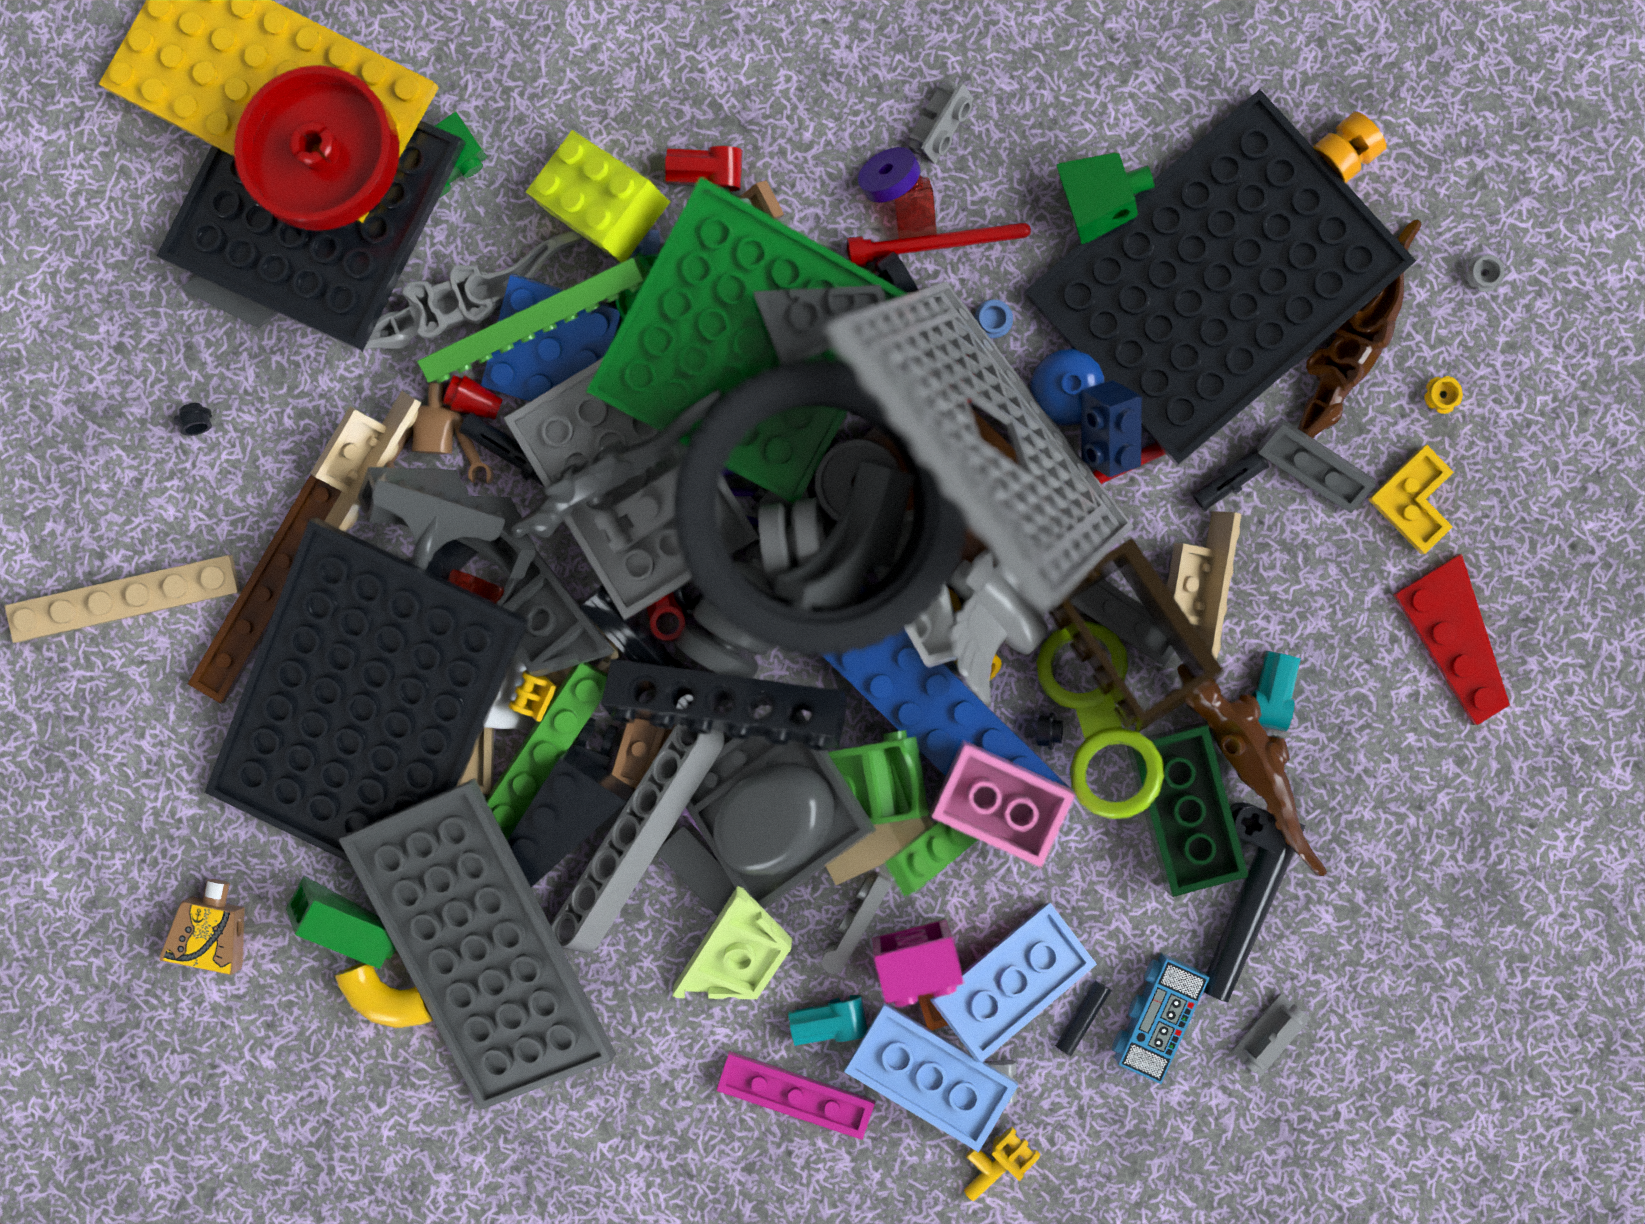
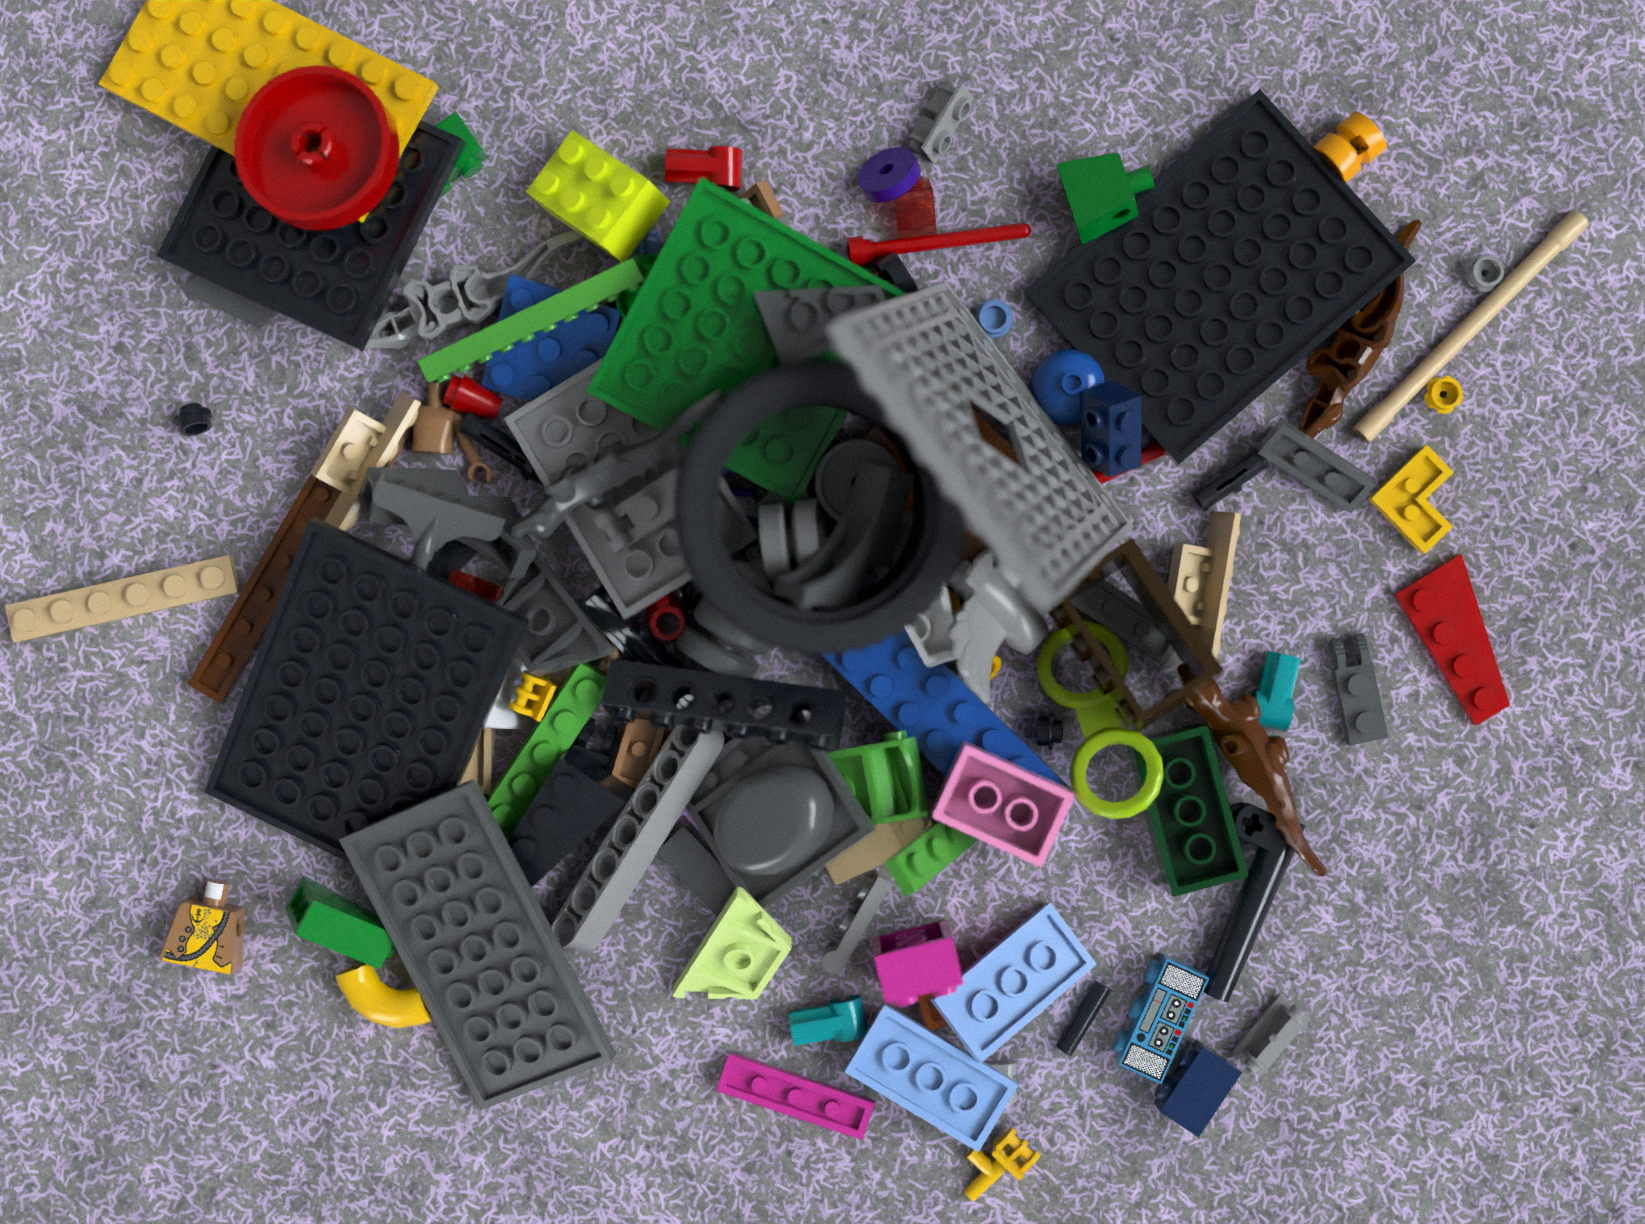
(1196, 1087): none -> dark blue brick
(1358, 693): none -> dark grey hinge
(1556, 240): none -> tan piece

